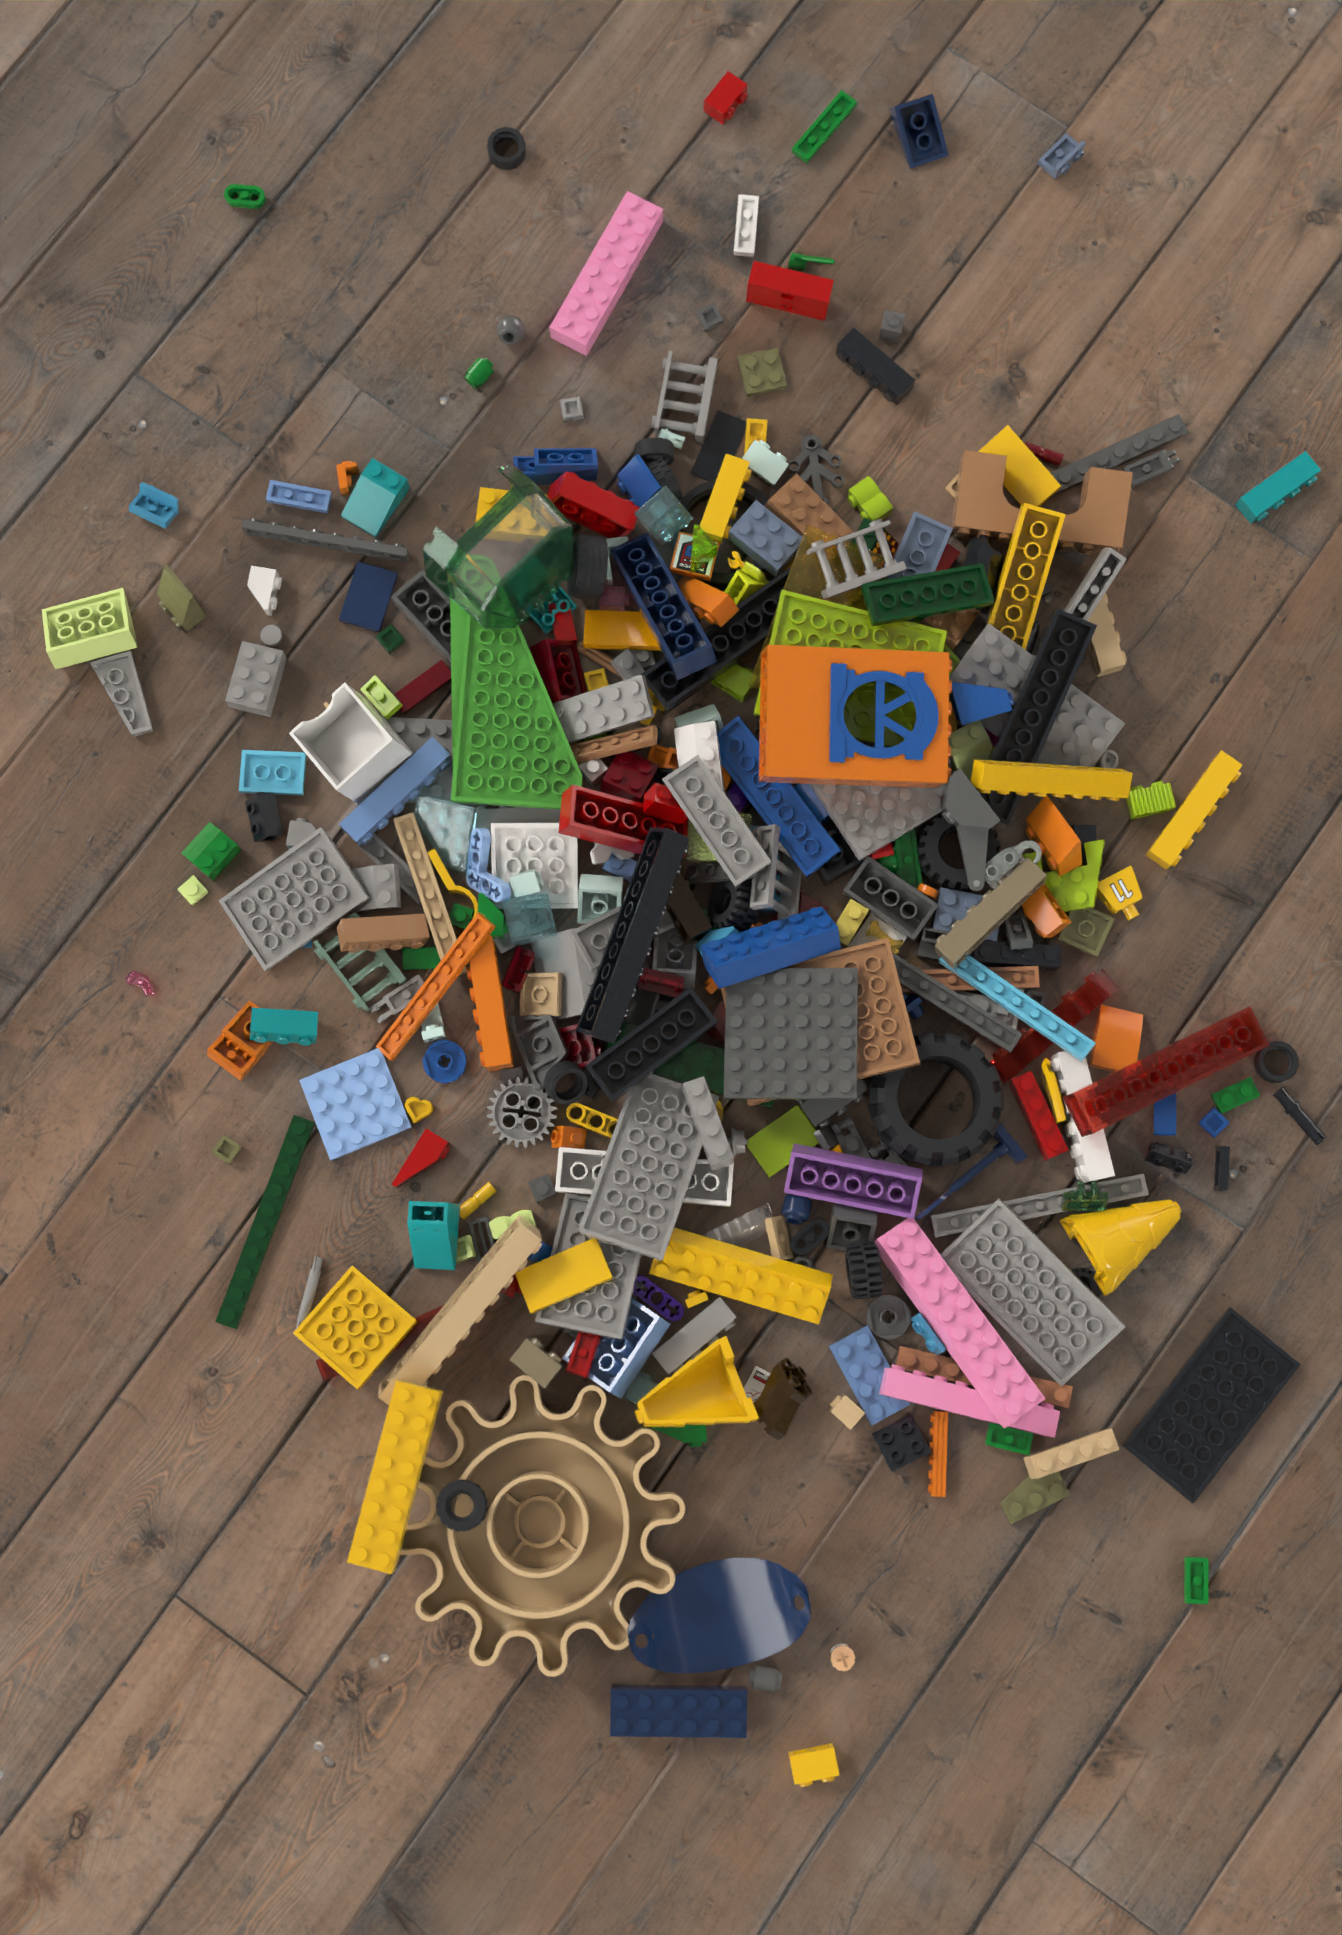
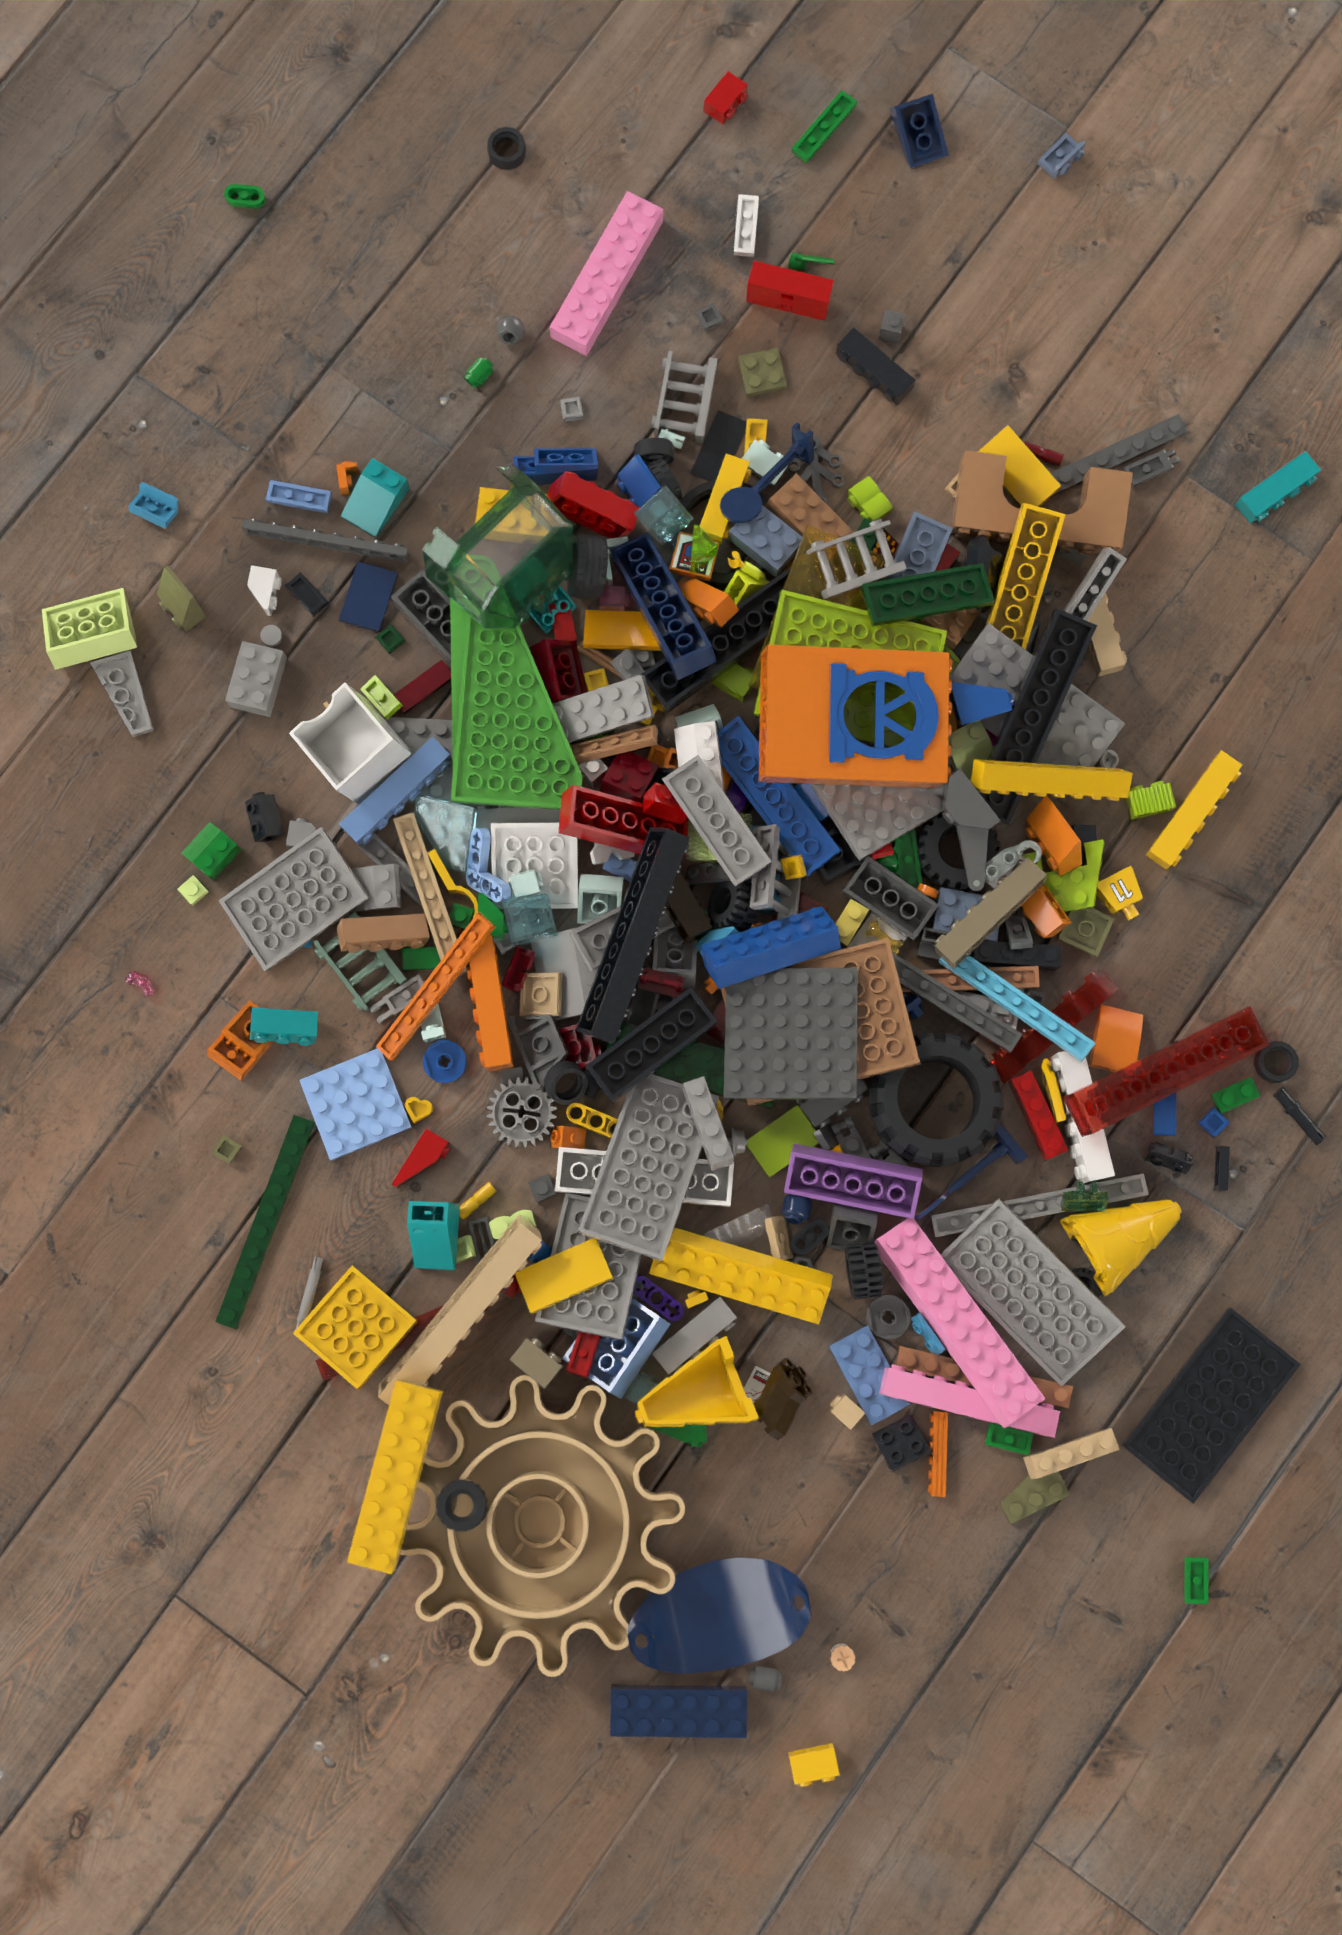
(272, 772): medium azure plate -> none
(306, 594): none -> black tile
(745, 503): none -> dark blue piece
(793, 867): none -> yellow tile

